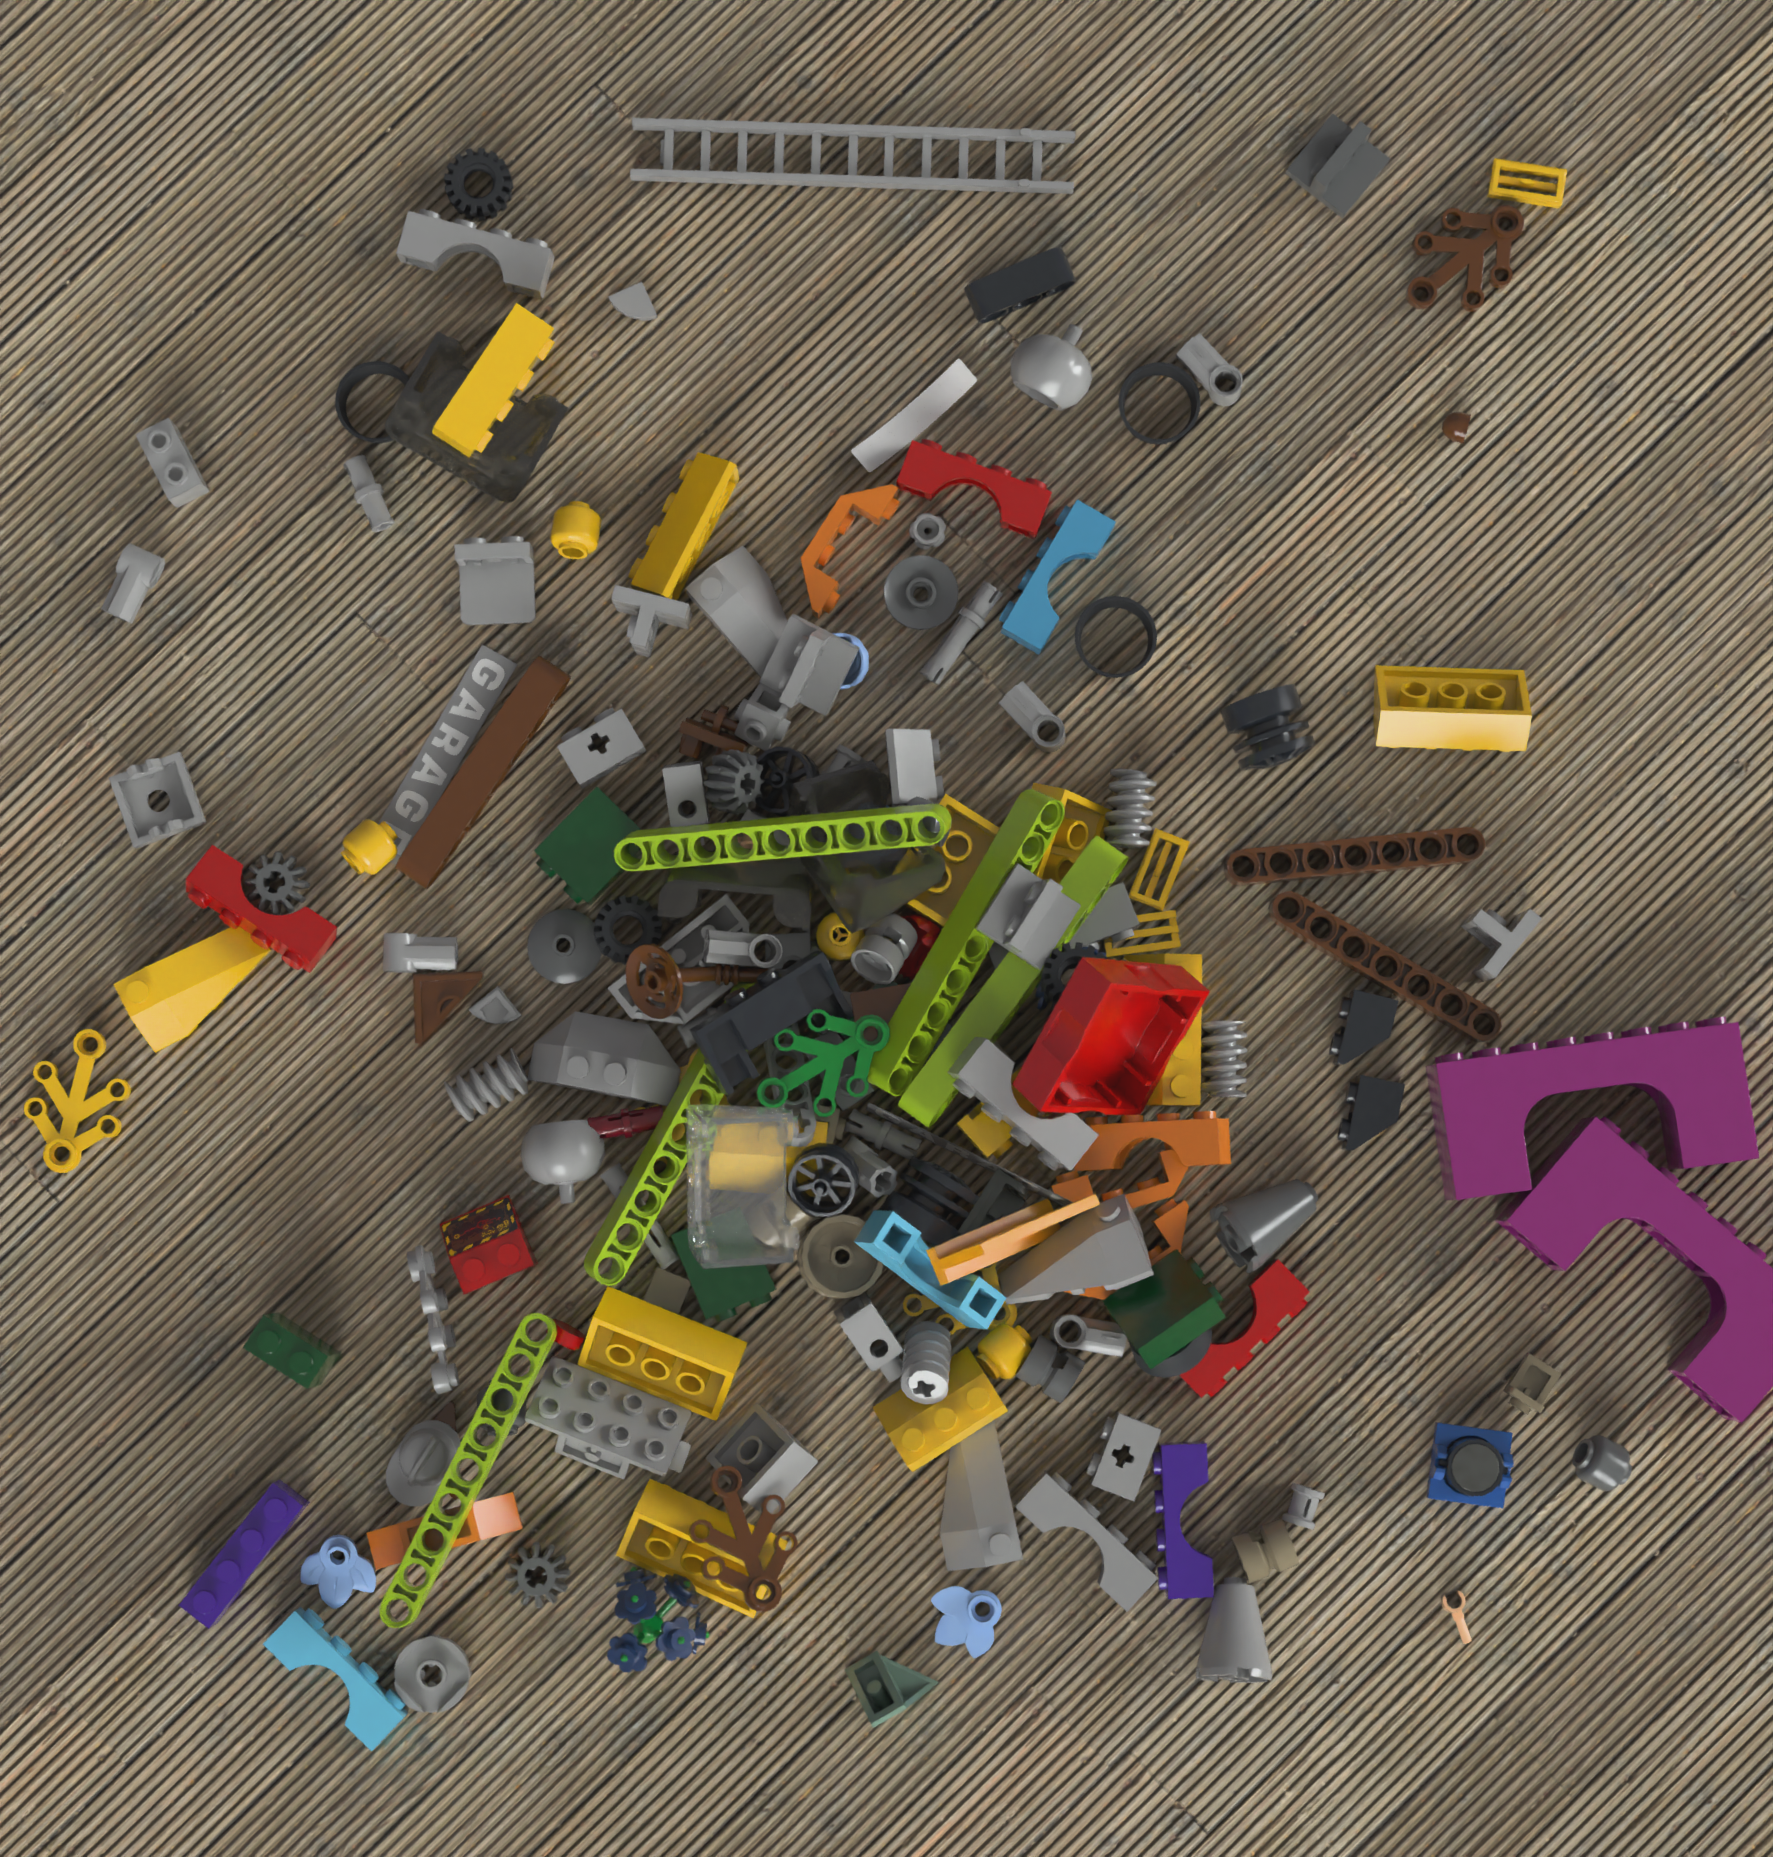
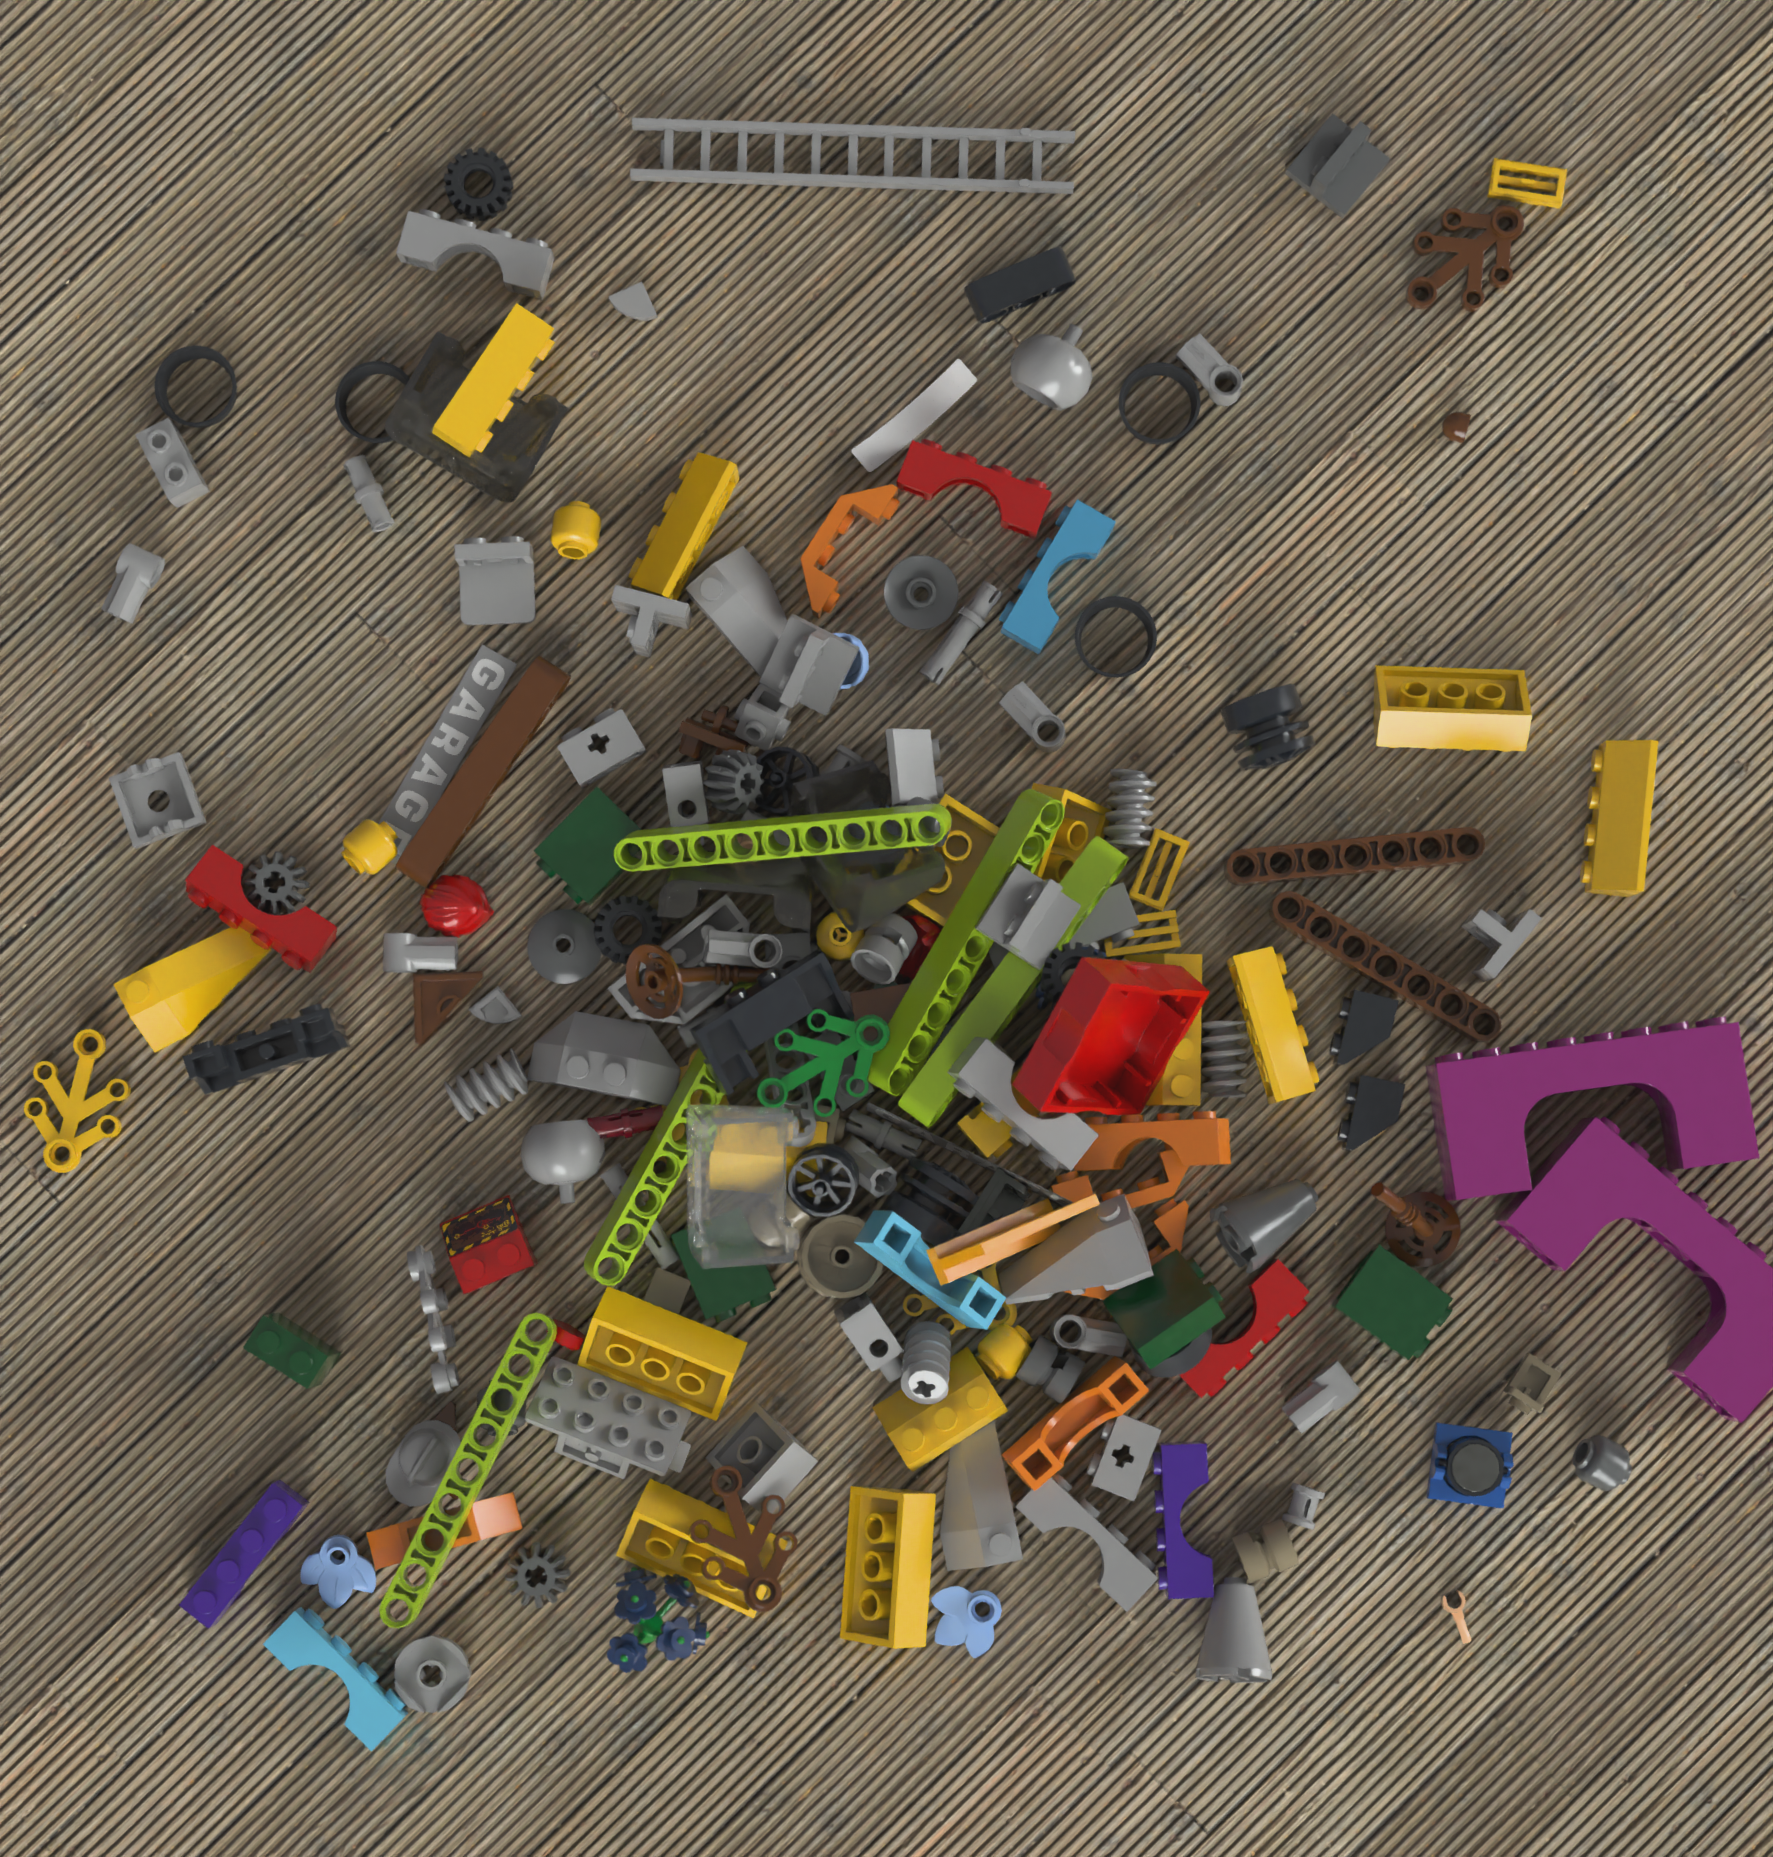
(176, 359): none -> black tyre
(265, 1053): none -> black bracket
(455, 905): none -> red hair
(886, 1686): sand green slope -> none
(888, 1566): none -> yellow slope
(924, 521): light grey plate -> none
(1049, 1442): none -> orange arch
(1271, 1024): none -> yellow slope
(1327, 1392): none -> light grey piece
(1393, 1303): none -> dark green brick
(1411, 1212): none -> reddish brown dish
(1619, 817): none -> yellow slope

